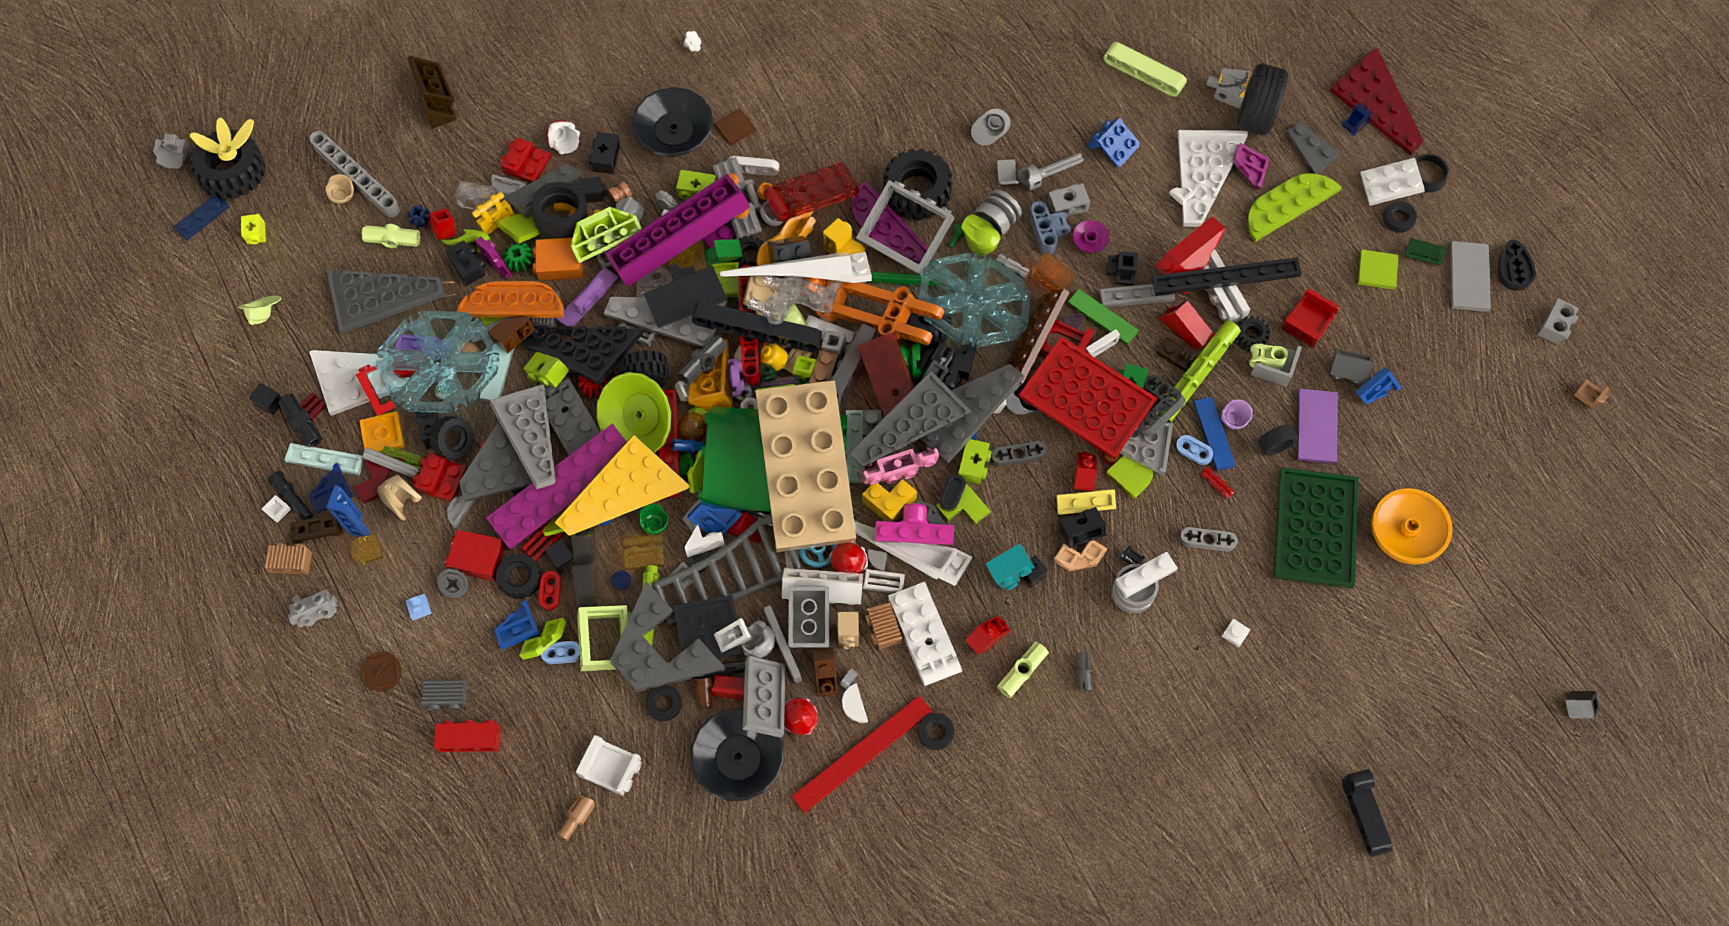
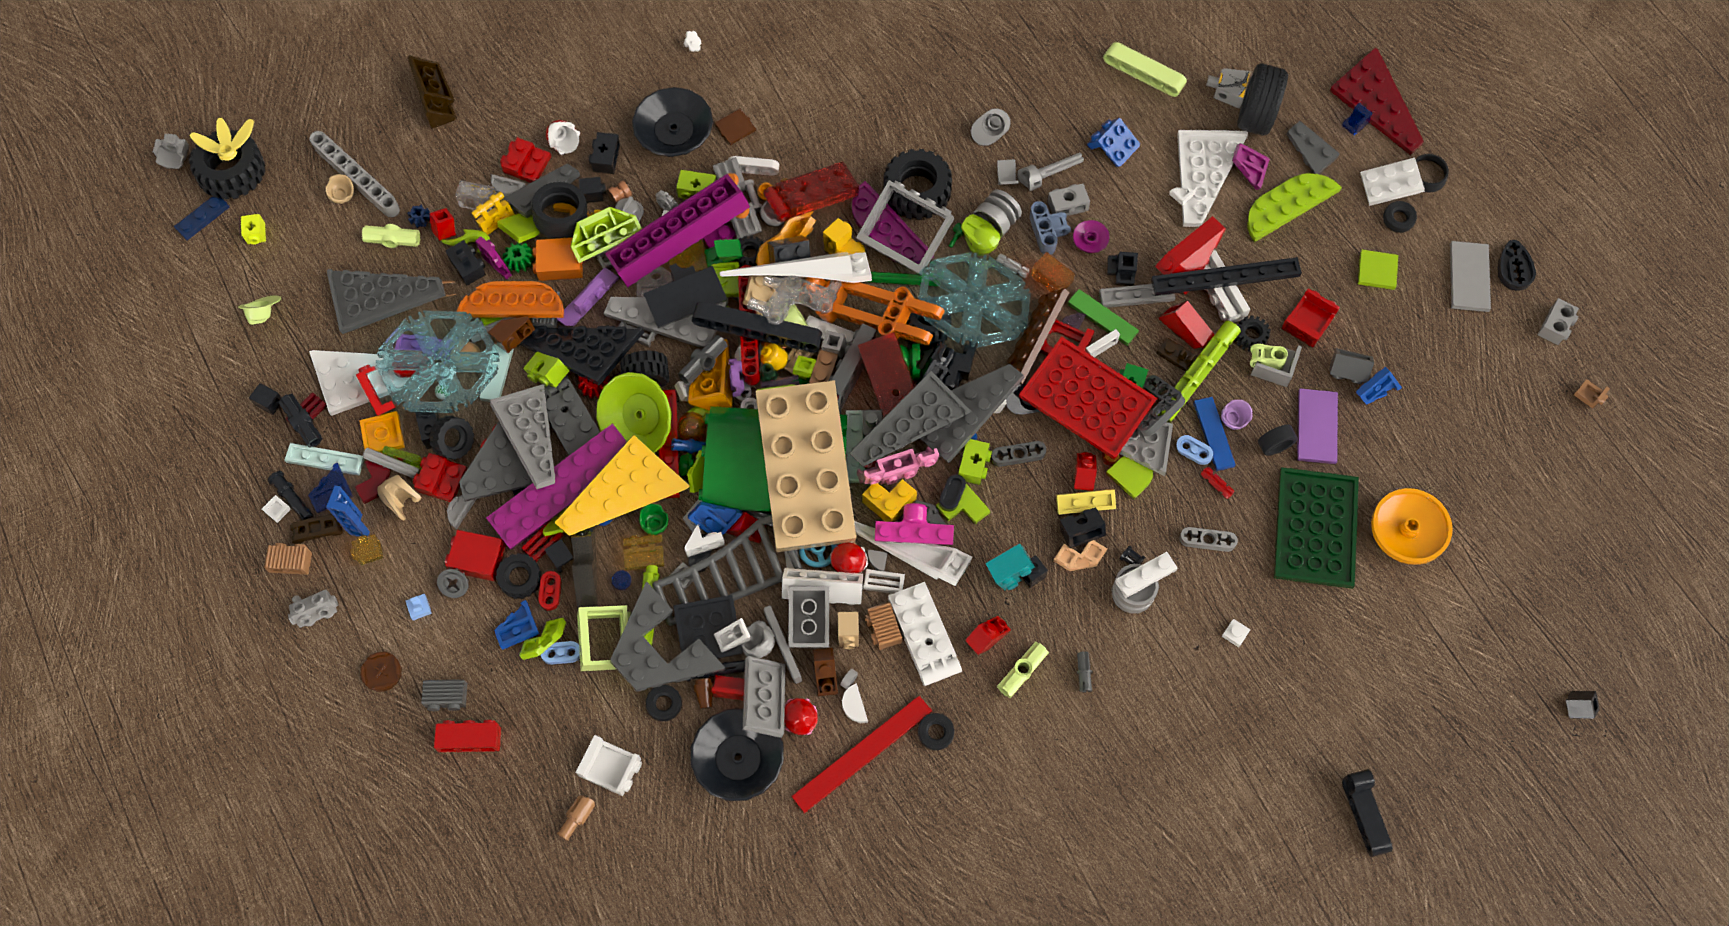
(1425, 251): dark green plate -> none

